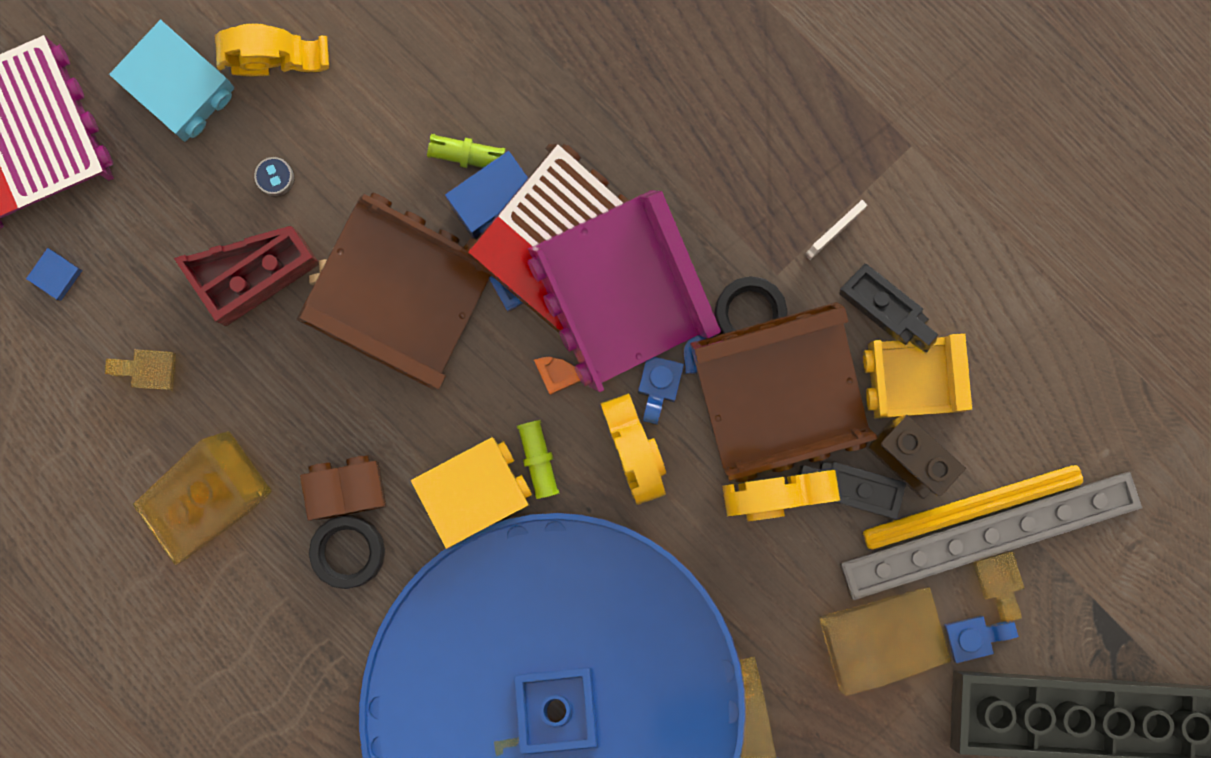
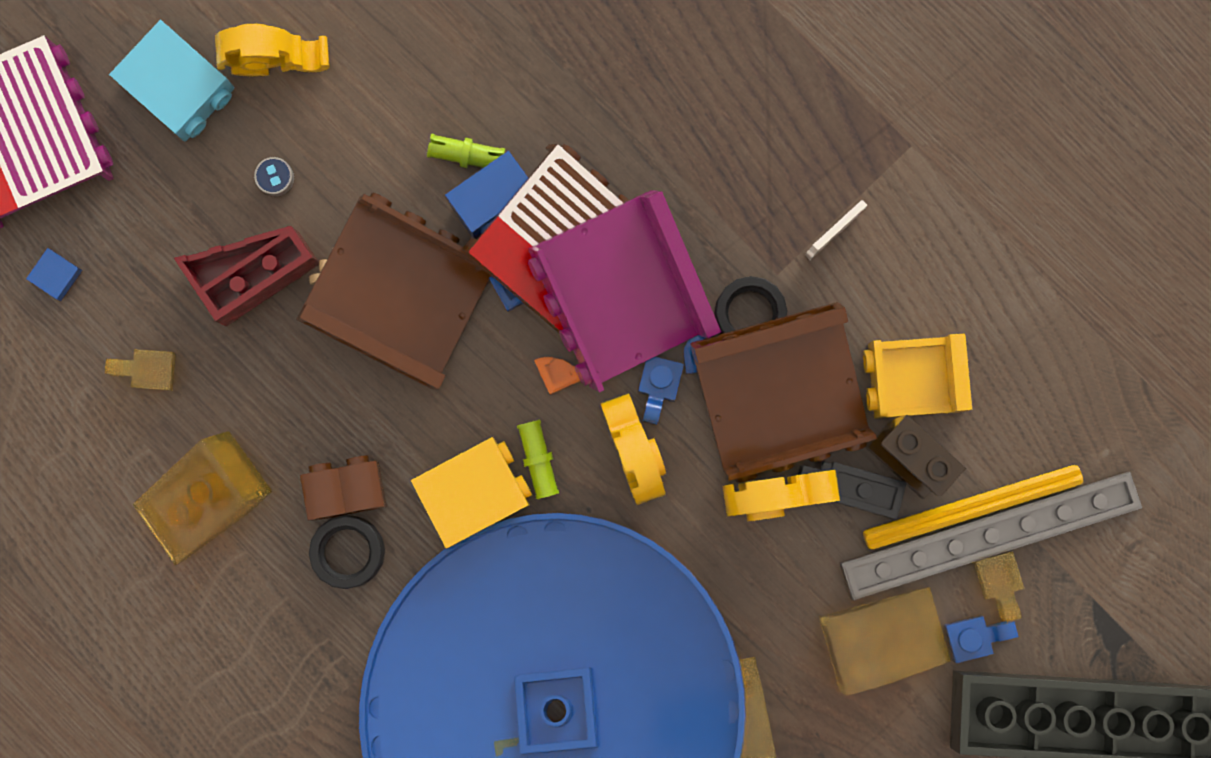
(889, 308): black hinge -> none

